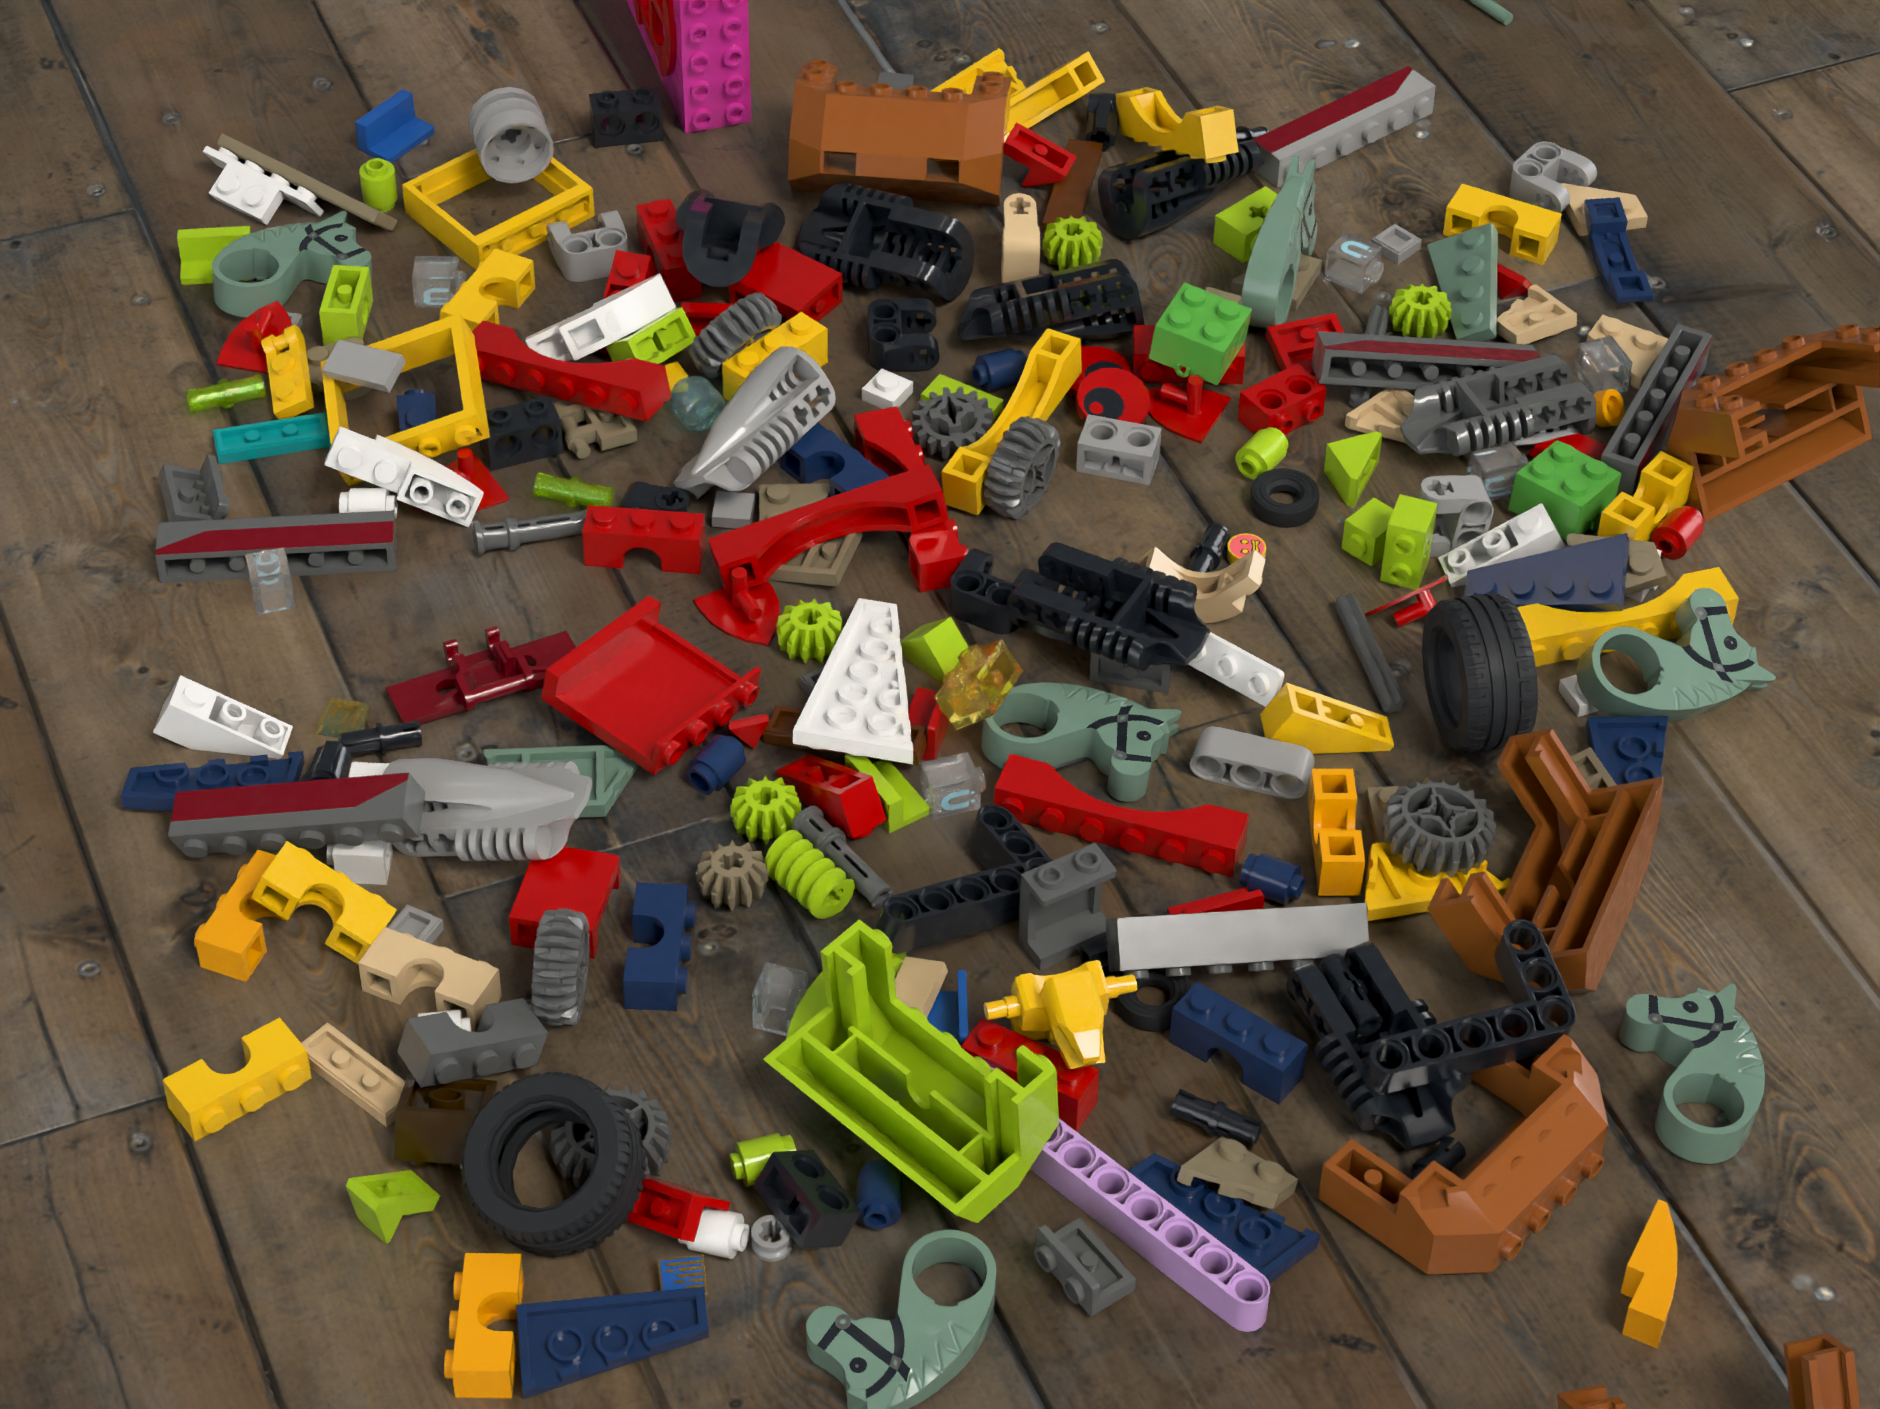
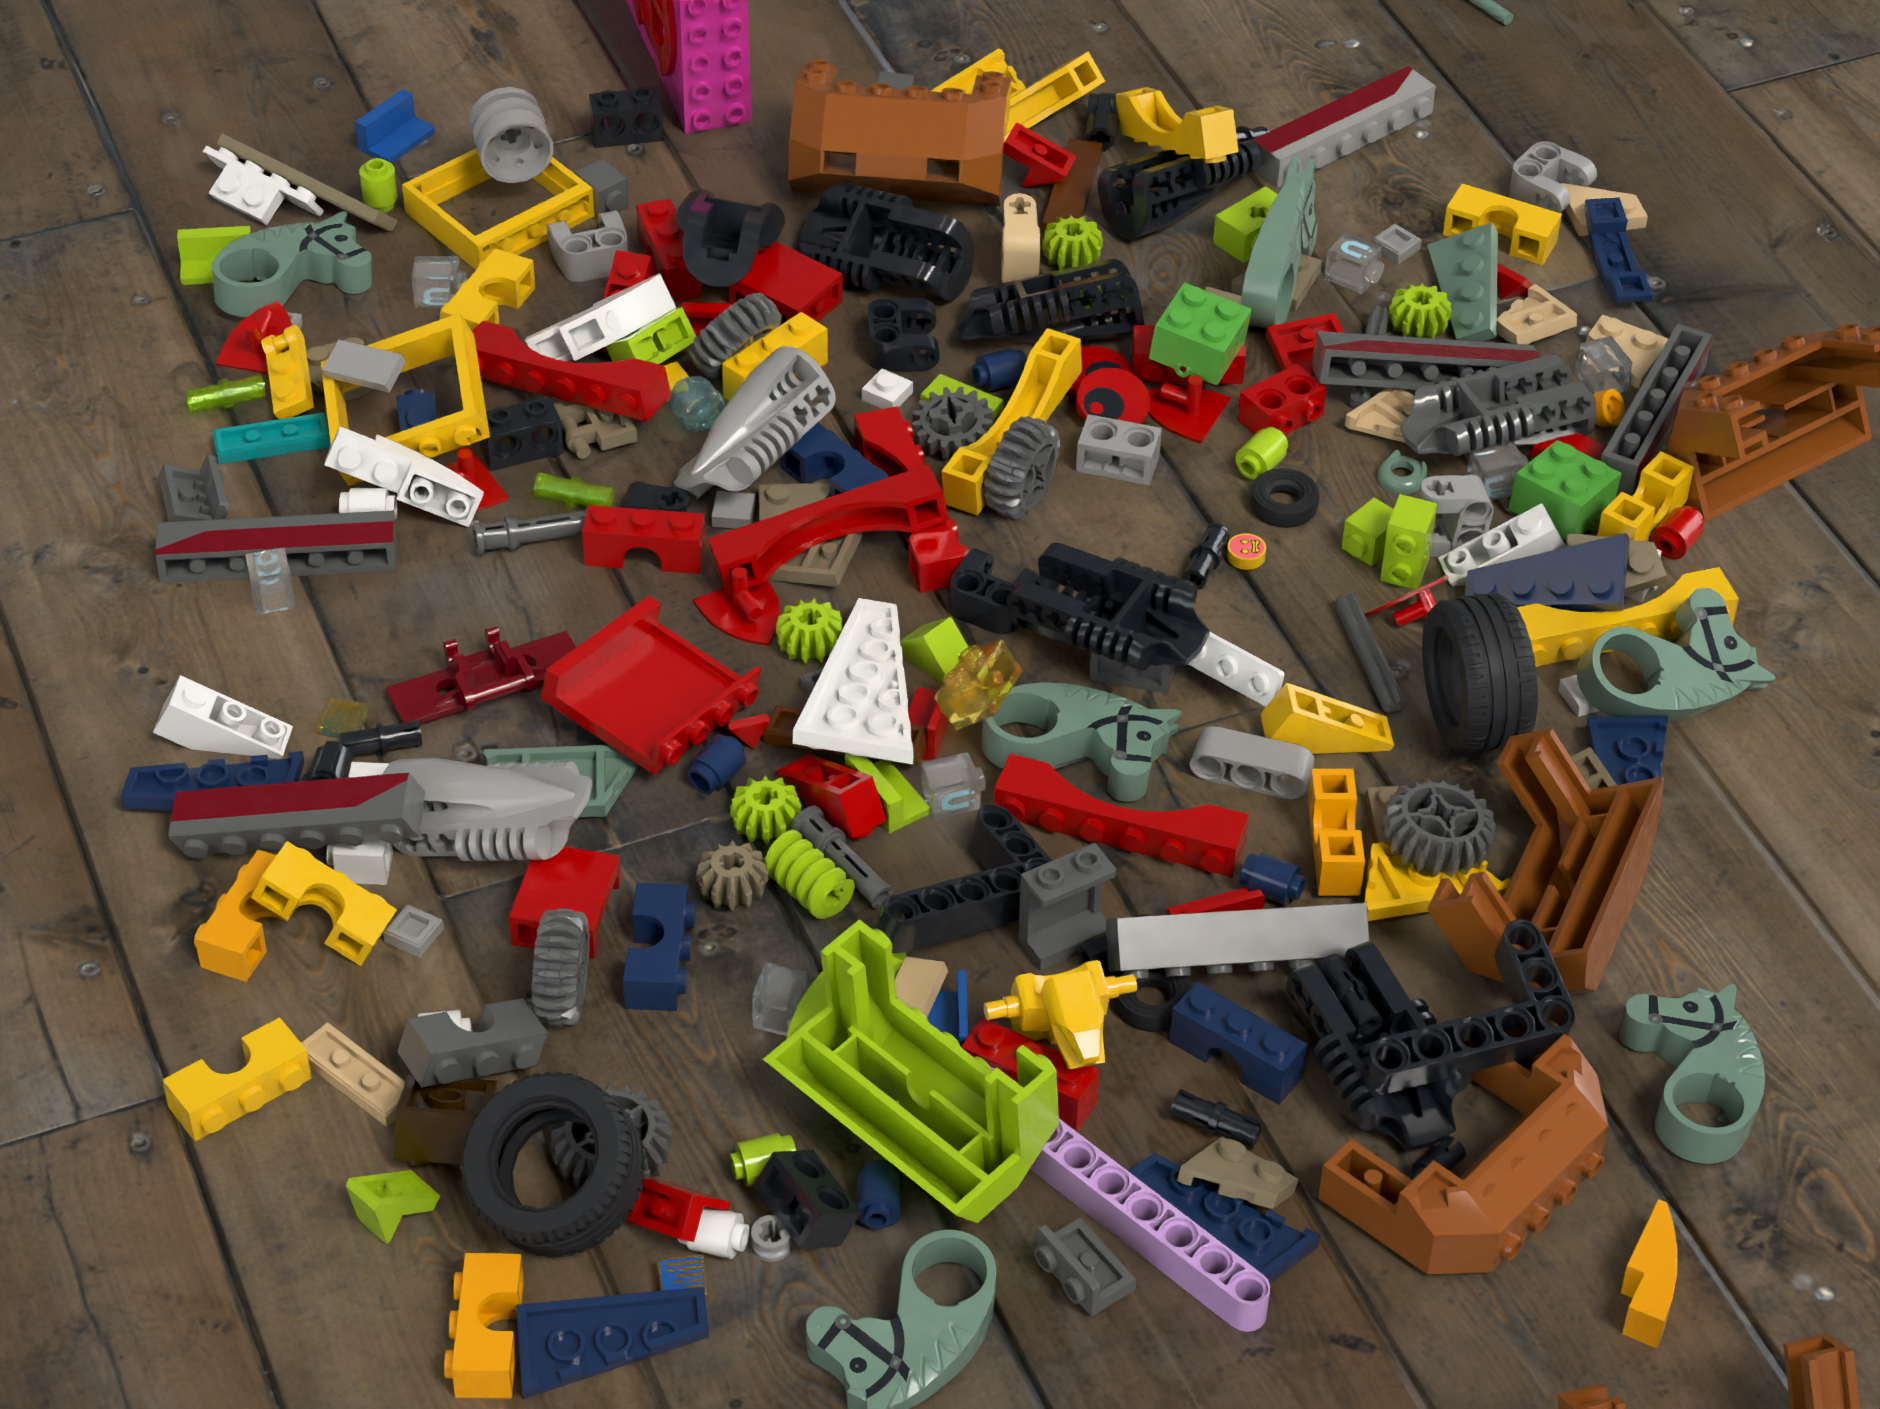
(346, 303): lime brick -> none
(402, 963): tan arch -> none
(608, 186): none -> dark grey brick
(1219, 592): tan arch -> none
(1351, 464): lime slope -> none
(1401, 484): none -> sand green piece

